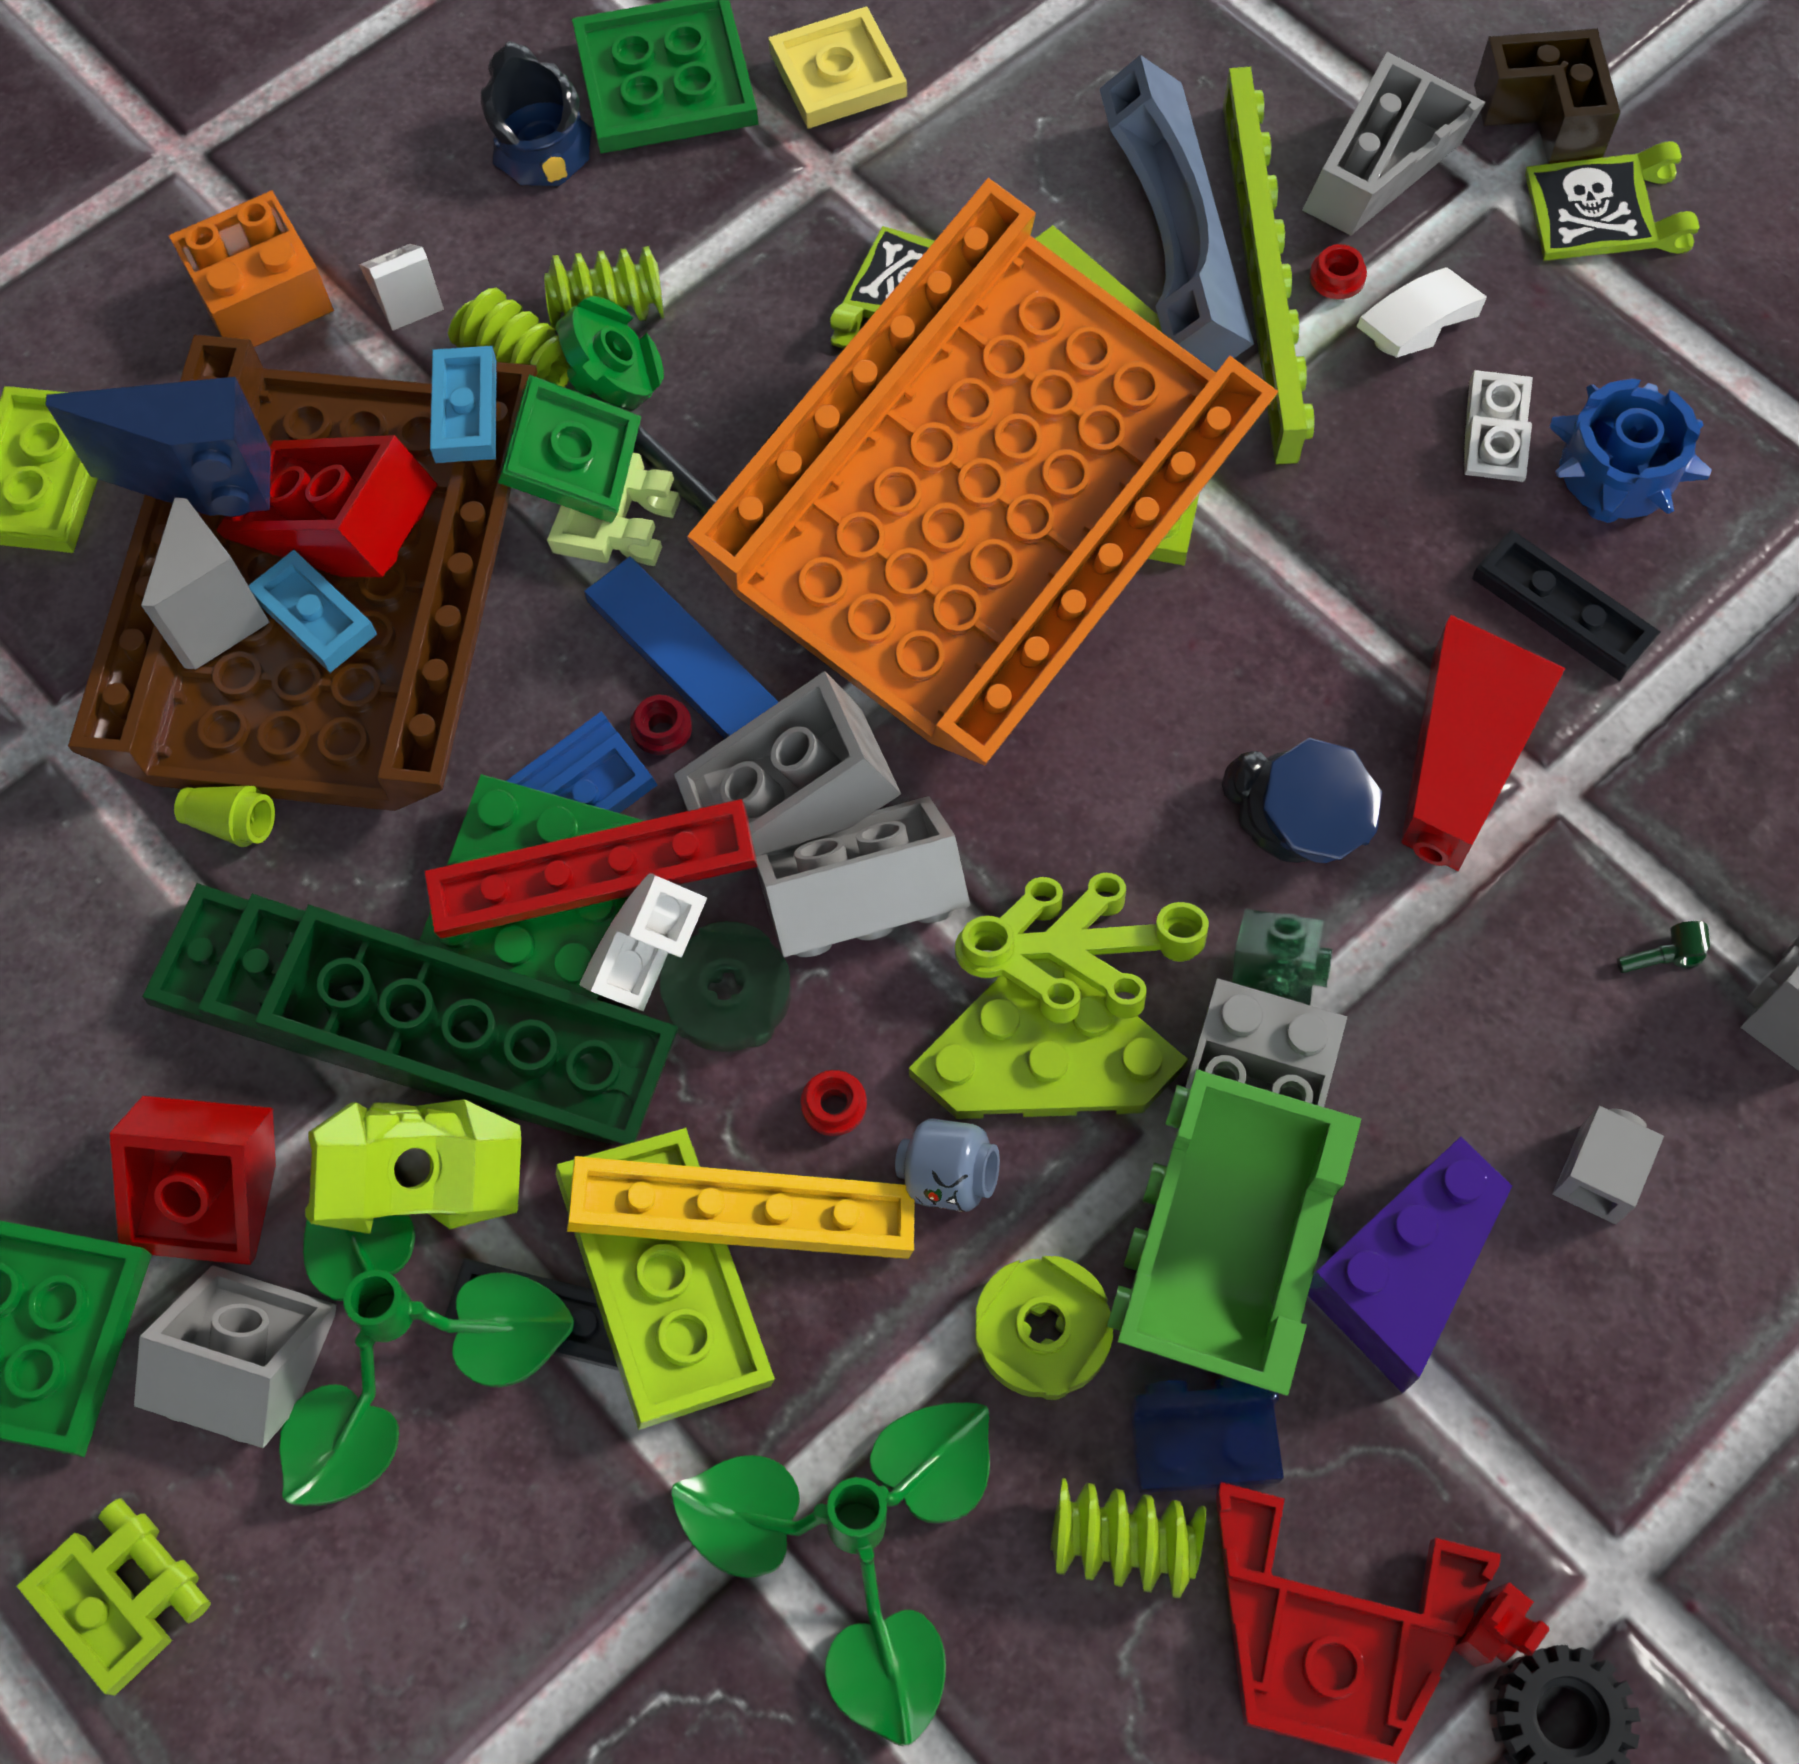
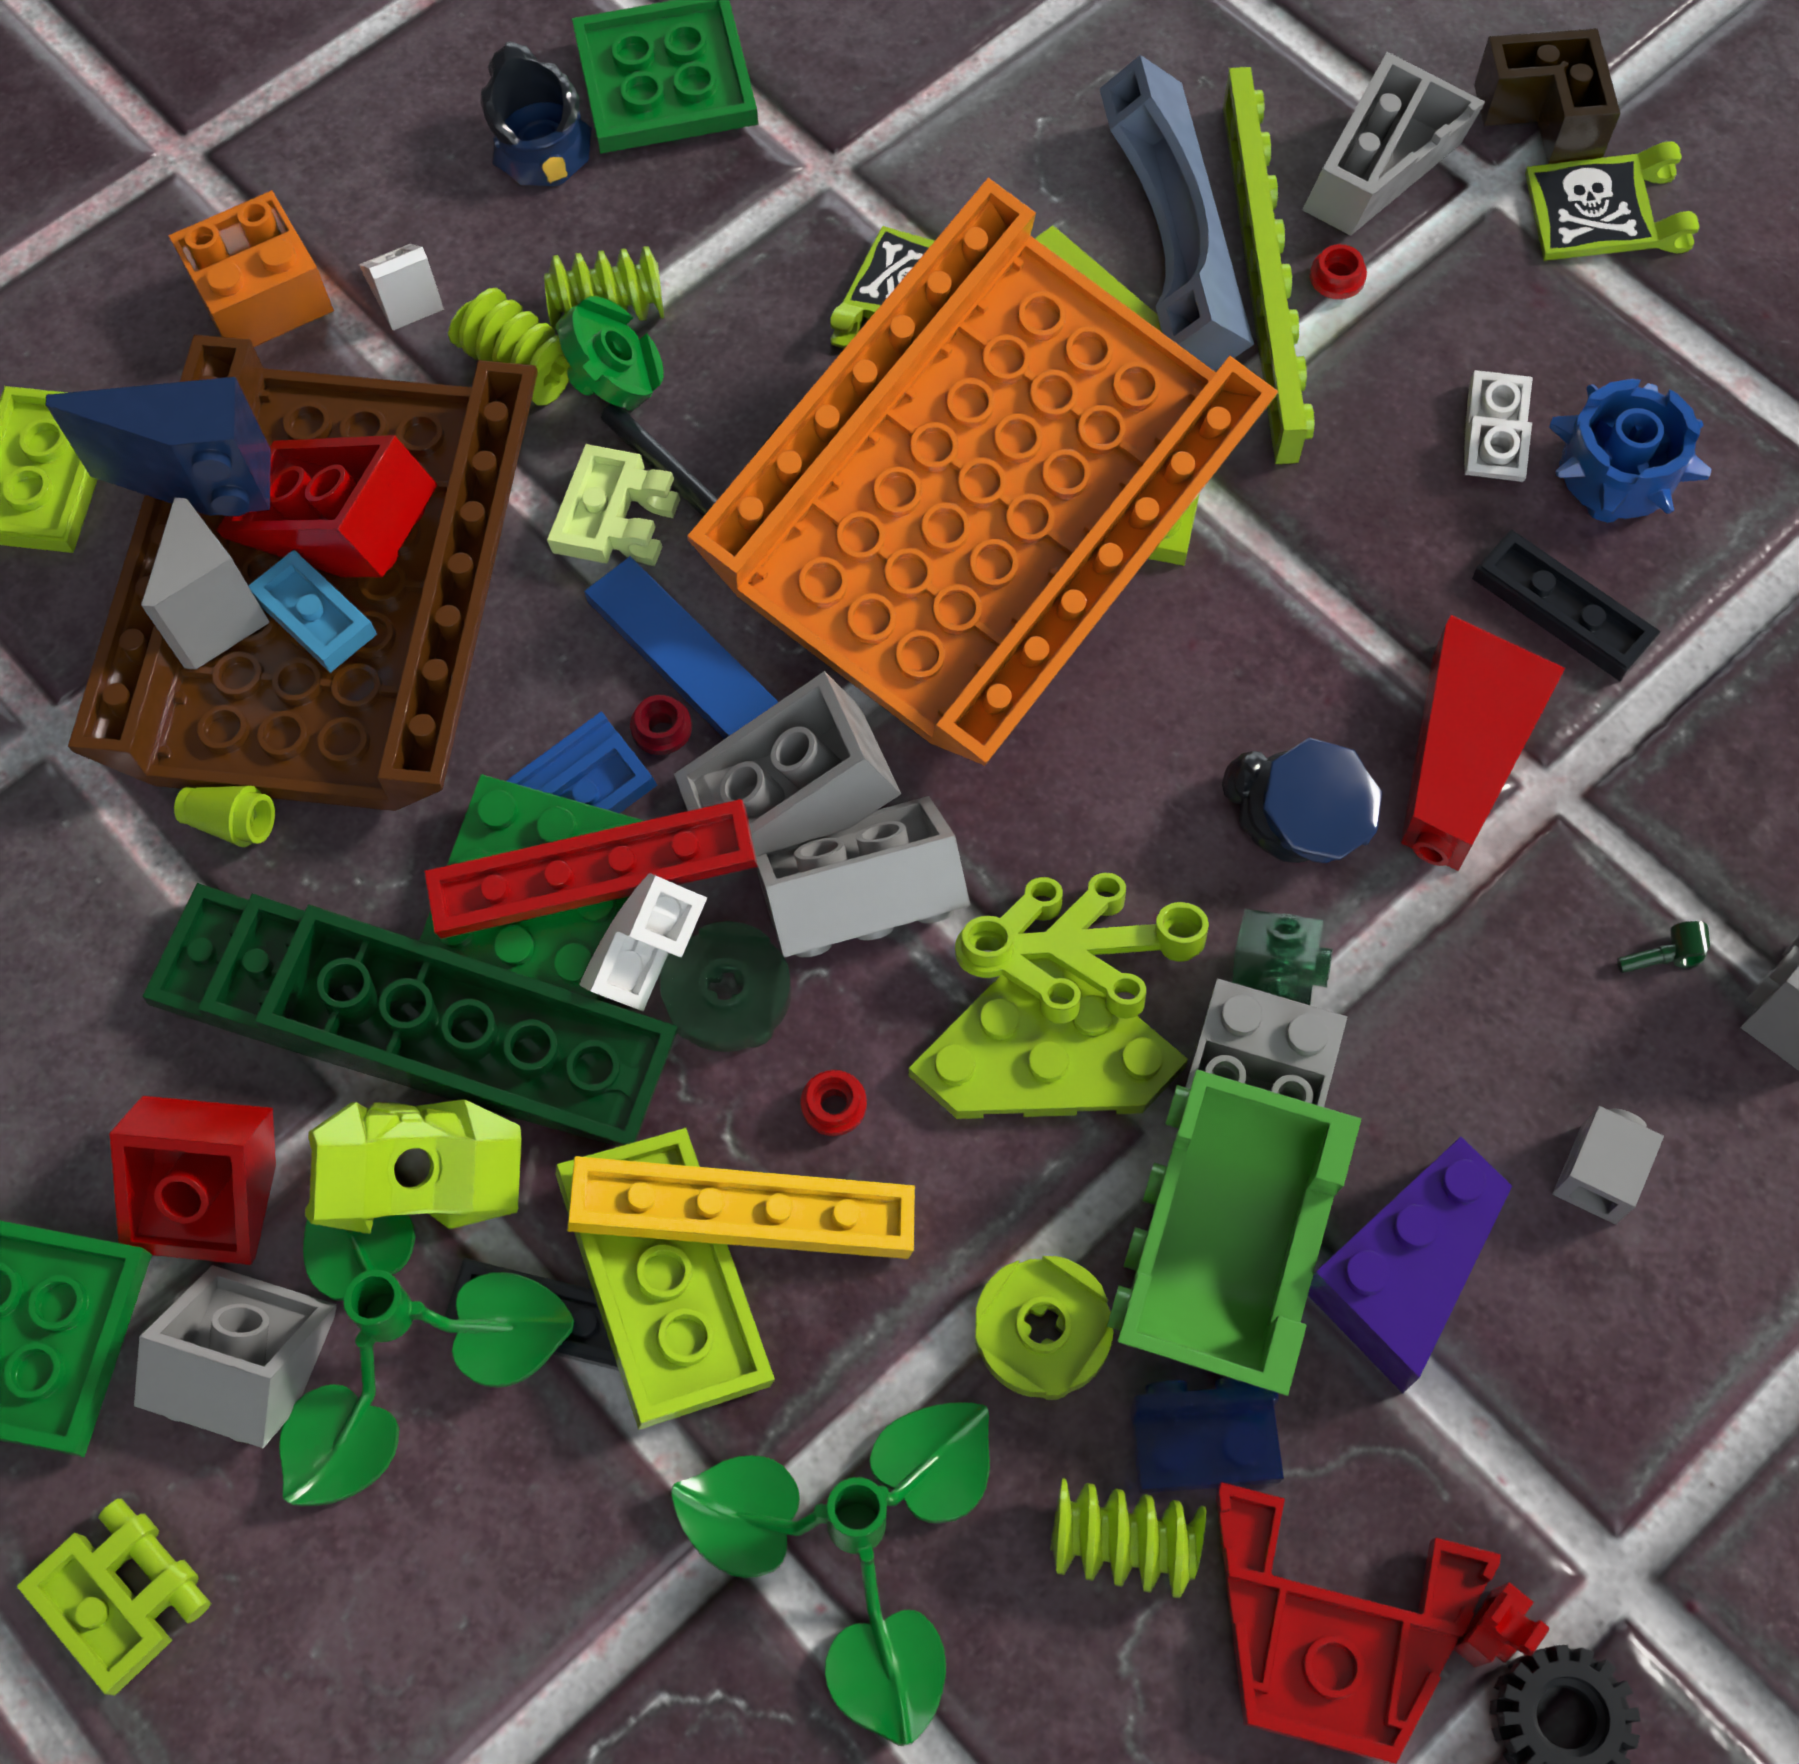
(463, 404): dark azure plate -> none
(570, 449): green tile -> none
(837, 67): light yellow plate -> none
(948, 1165): sand blue head -> none
(1417, 311): white slope -> none

